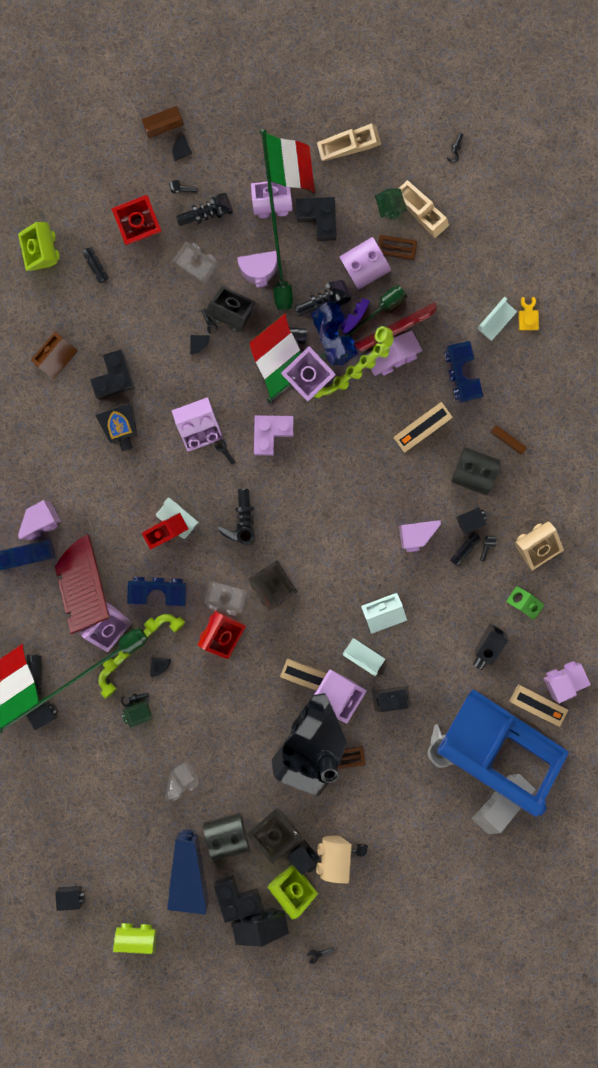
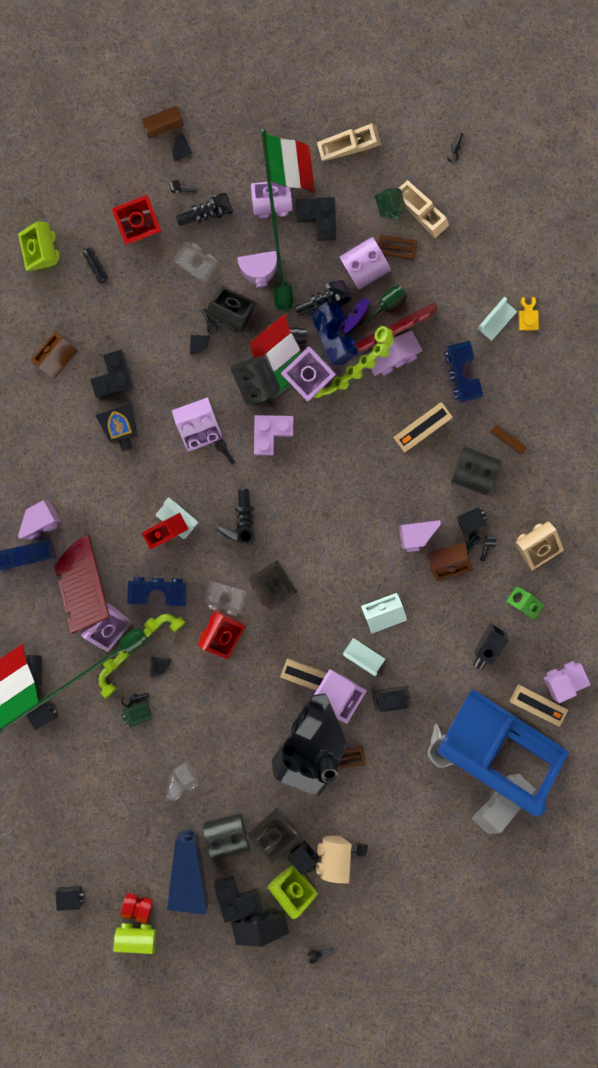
(136, 908): none -> red wheel
(255, 379): none -> pearl dark grey brick
(450, 561): none -> reddish brown panel

